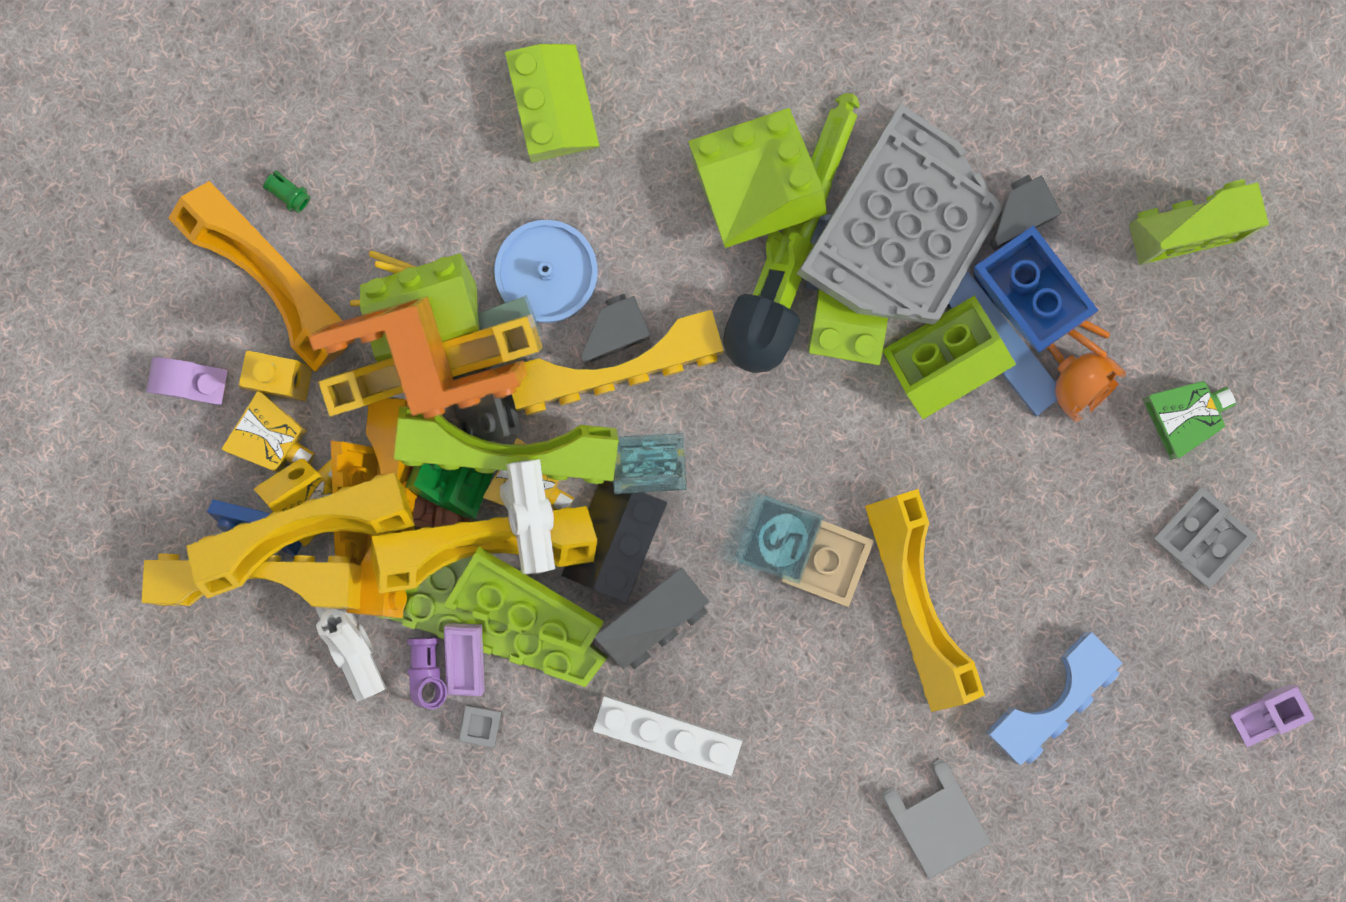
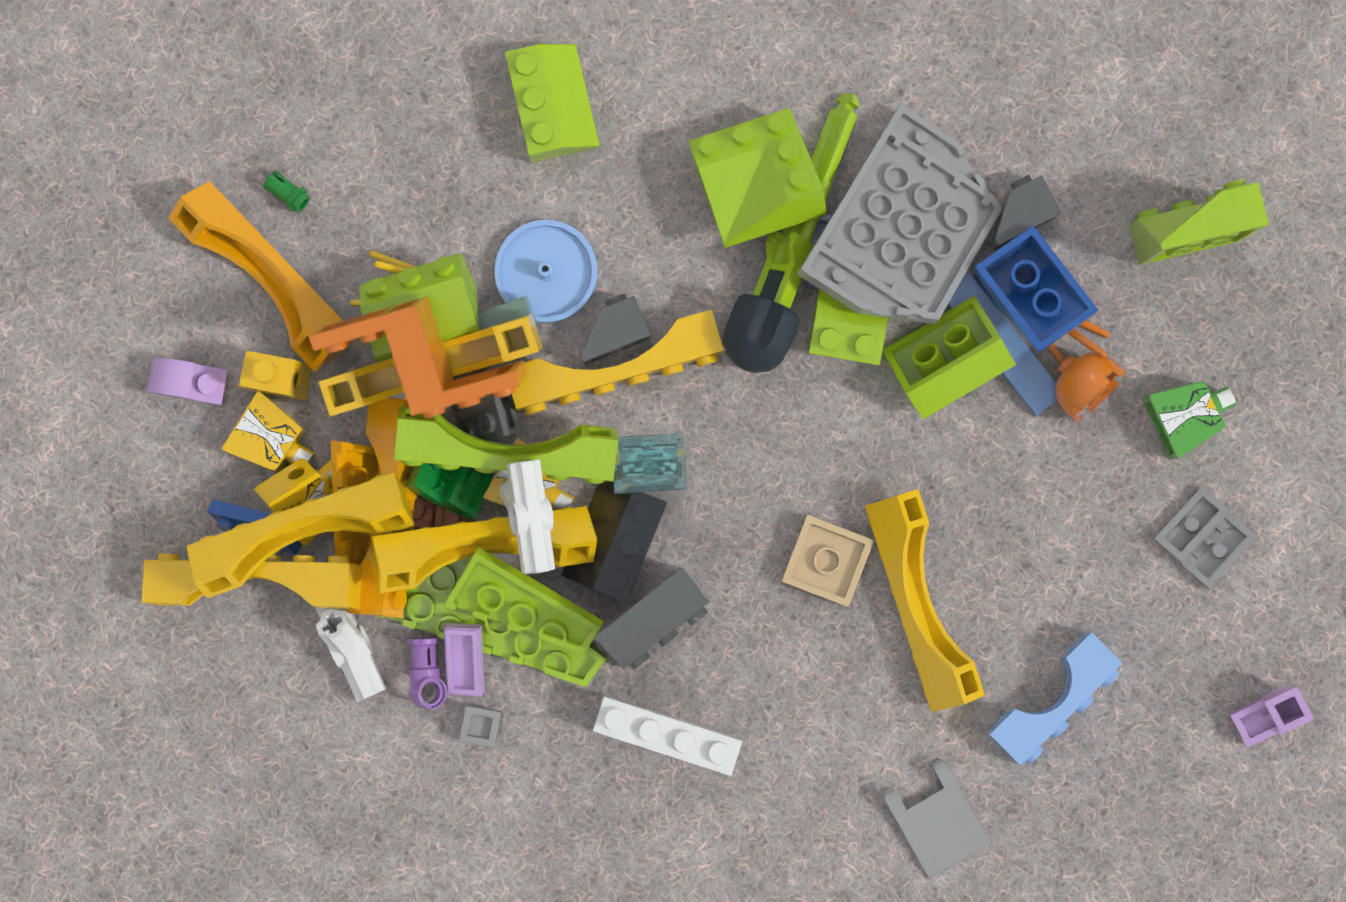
(779, 538): clear light blue slope -> none

